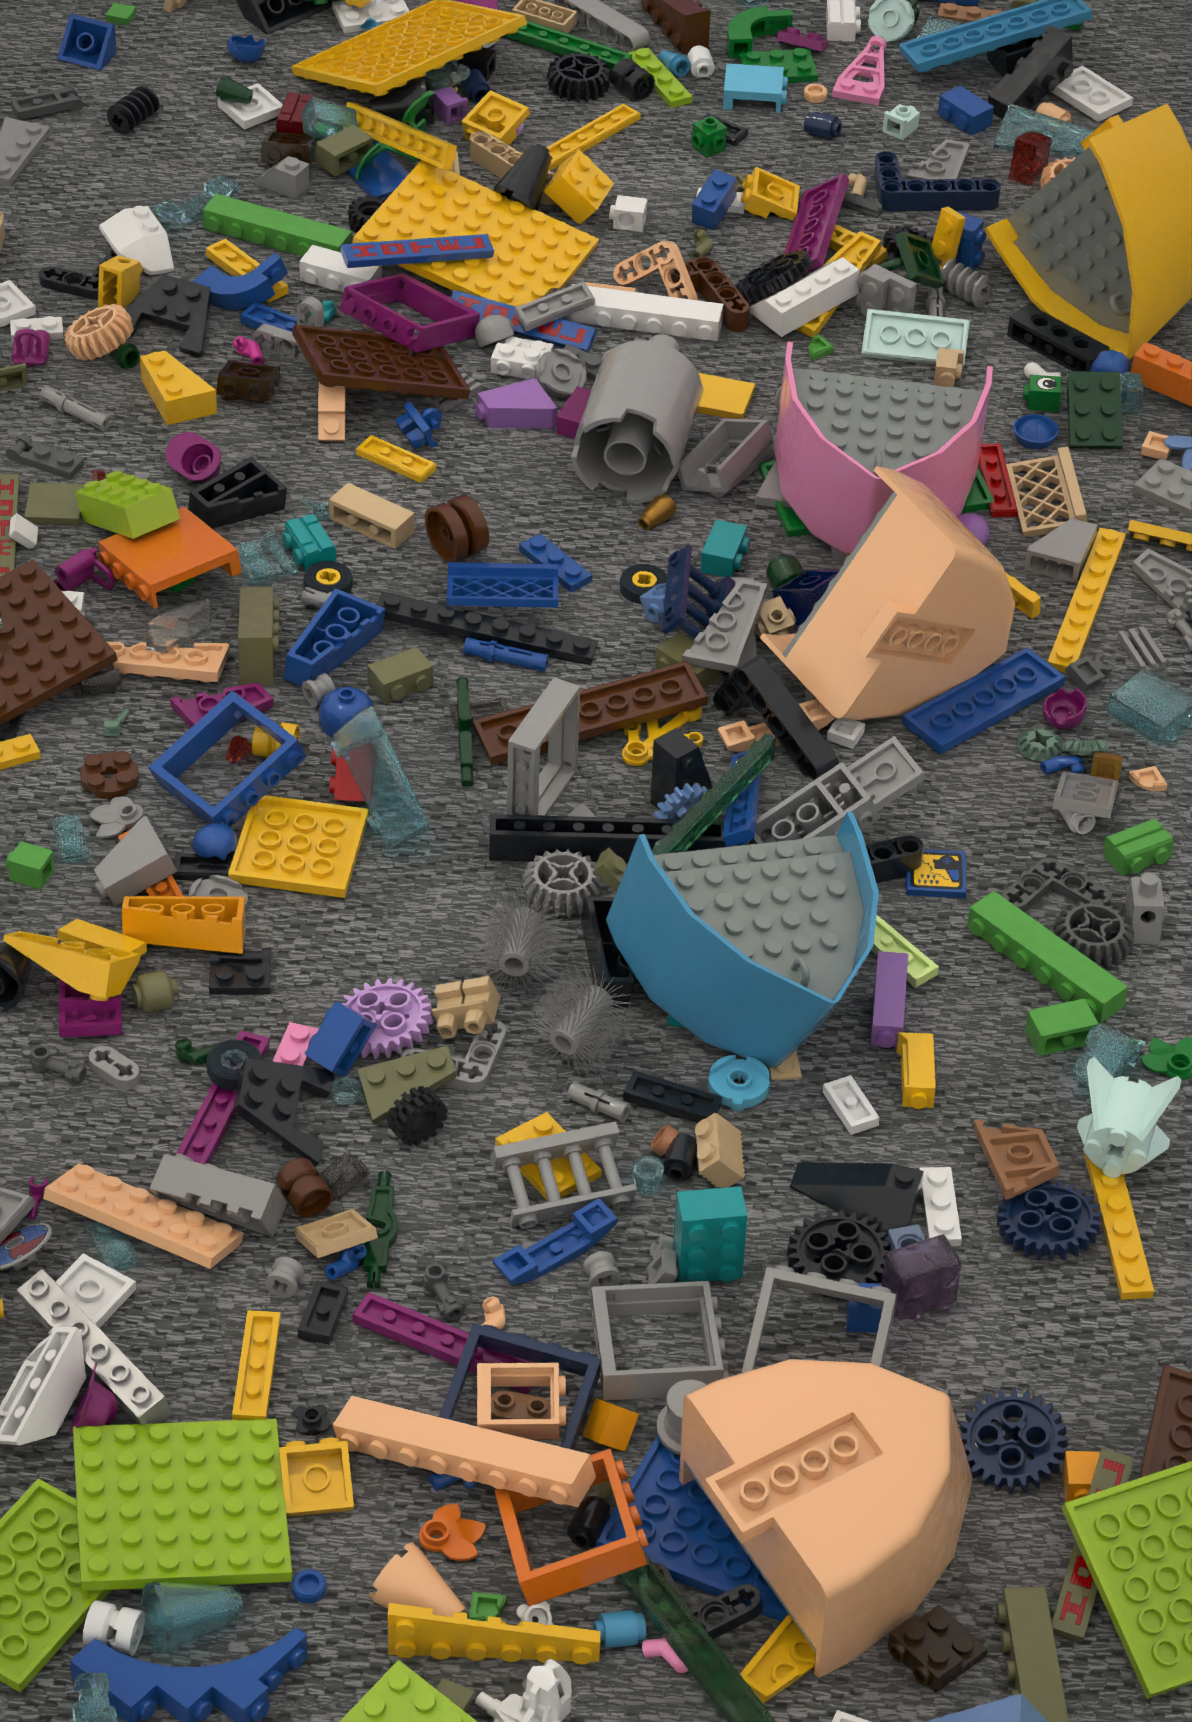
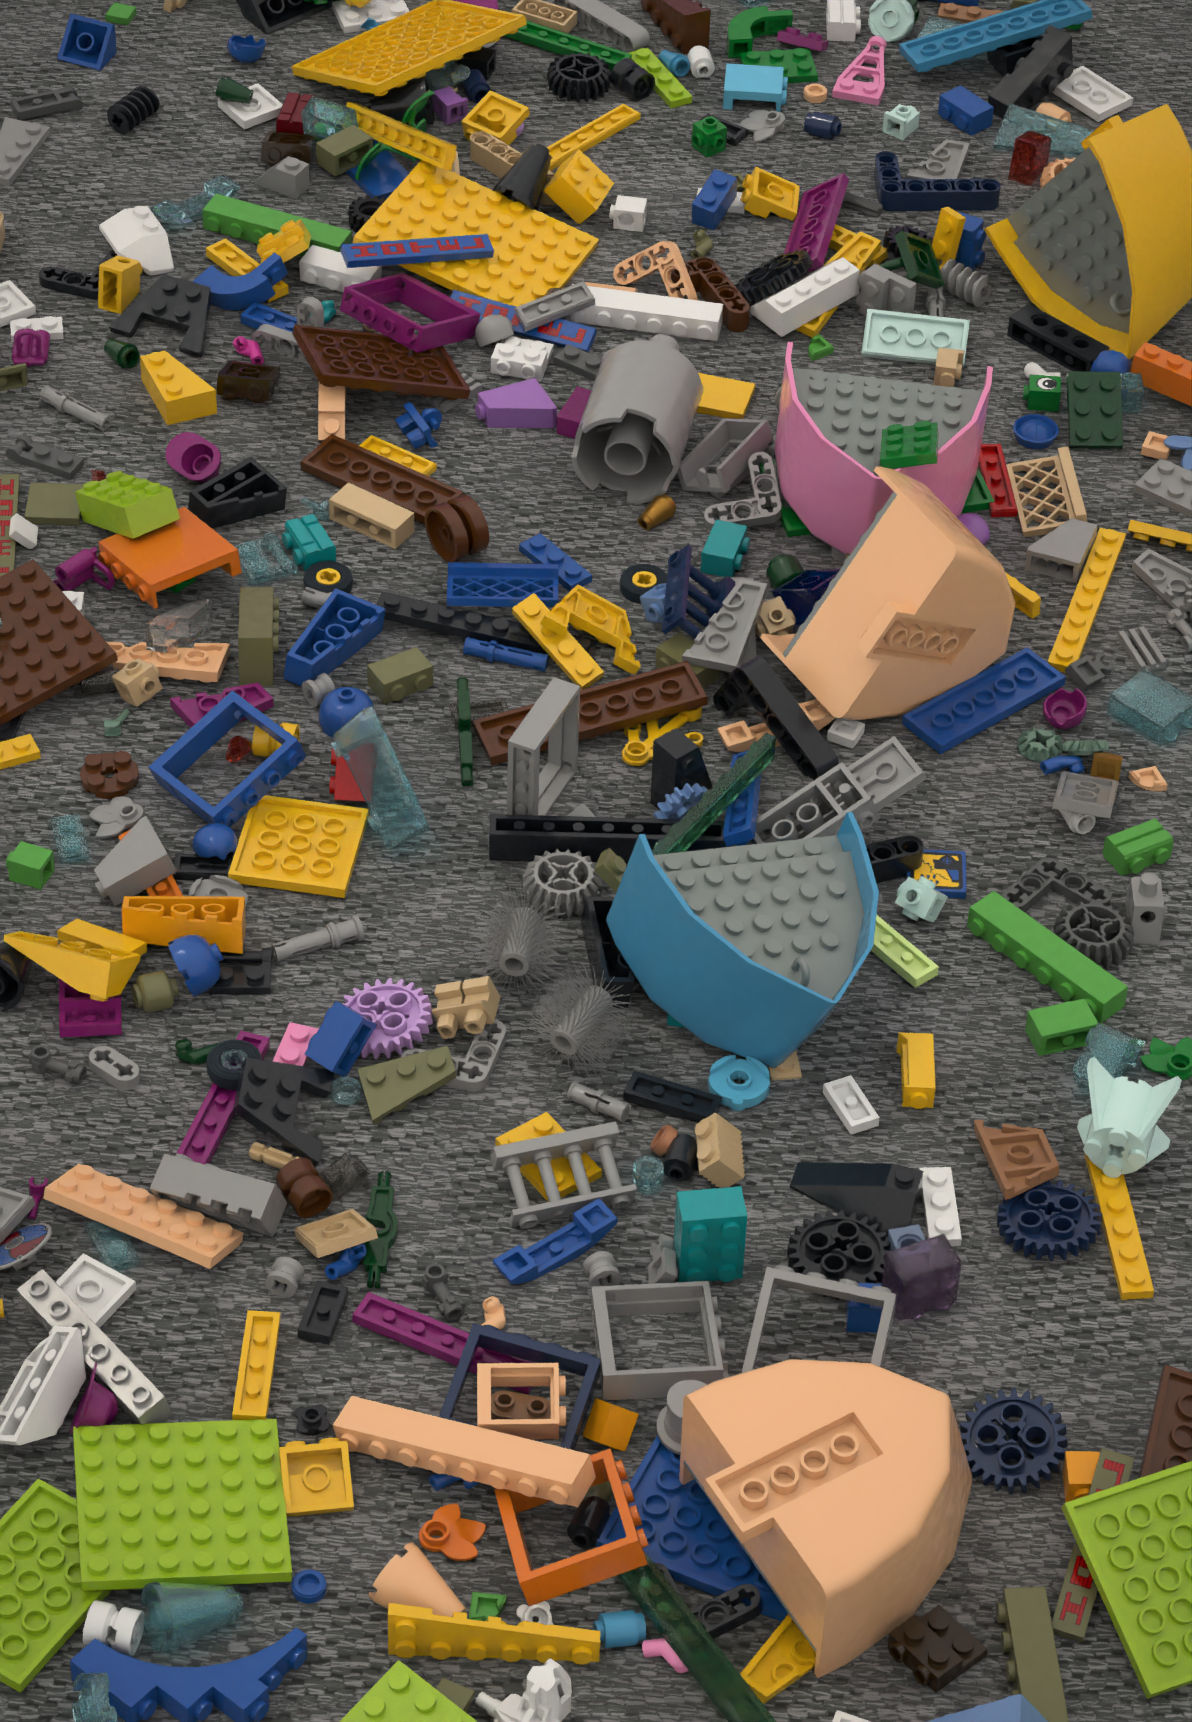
(98, 332): light nougat gear -> none
(137, 682): none -> tan brick
(197, 962): none -> blue cylinder
(270, 1156): none -> tan axle
(286, 243): none -> yellow plate
(331, 935): none -> light grey pin
(346, 462): none -> reddish brown plate
(417, 1116): black tyre -> none
(560, 373): light grey tile -> none
(562, 649): none -> yellow plate
(599, 618): none -> yellow wing
(756, 506): none -> light grey beam
(764, 124): none -> light grey plate
(858, 182): tan arm -> none
(889, 998): medium lavender slope -> none
(909, 445): none -> green plate
(920, 899): none -> light aqua brick

